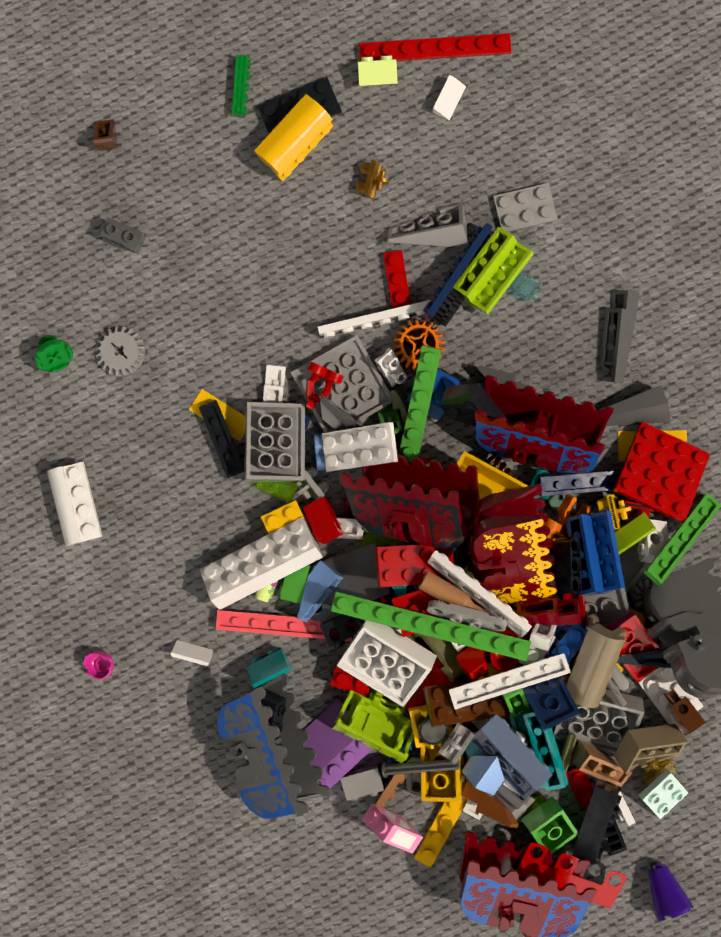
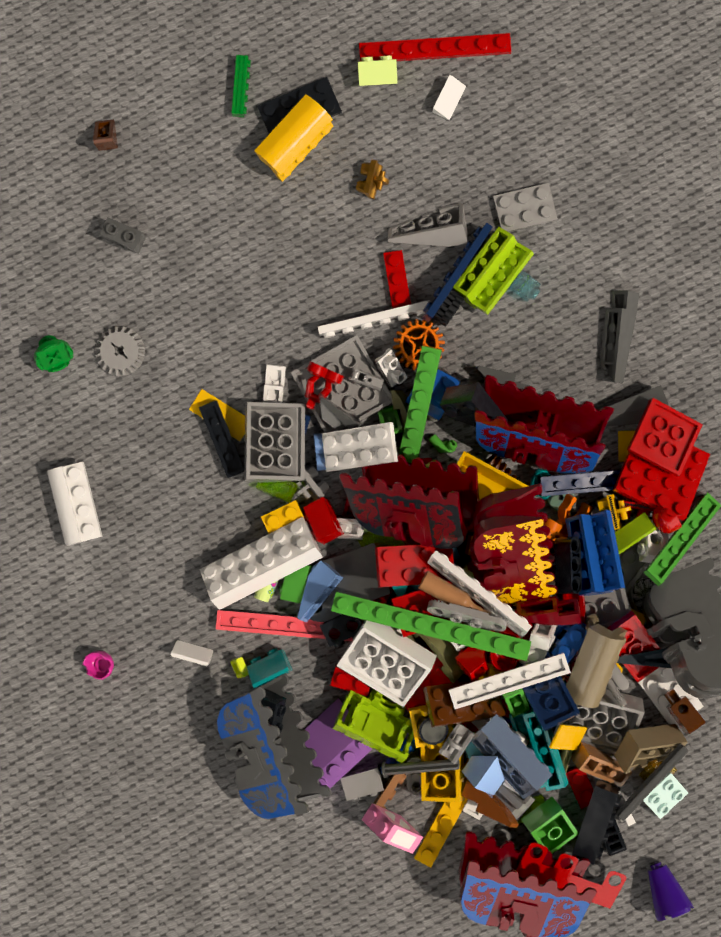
(239, 667): none -> neon yellow tile
(369, 380): none -> light grey bar
(443, 446): none -> bright green arm
(568, 737): none -> yellow piece
(652, 781): none -> dark grey axle
(663, 522): none -> red hair
(664, 437): none -> red plate

